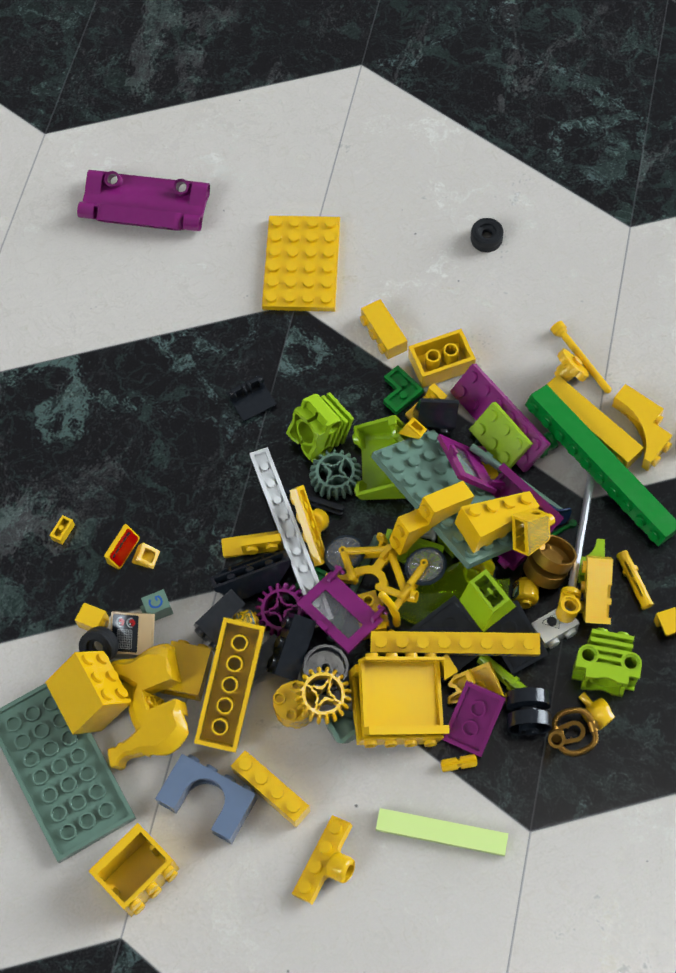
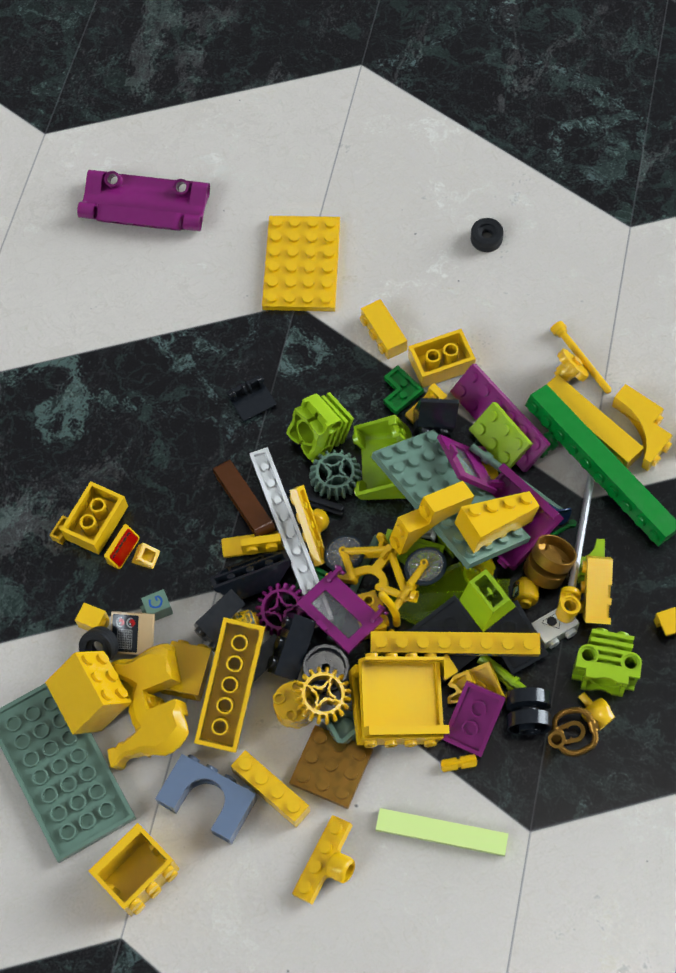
(94, 517): none -> yellow brick
(243, 499): none -> reddish brown beam
(330, 768): none -> pearl gold plate
(413, 429): yellow slope -> none
(531, 530): yellow torso -> none
(624, 559): yellow pin -> none

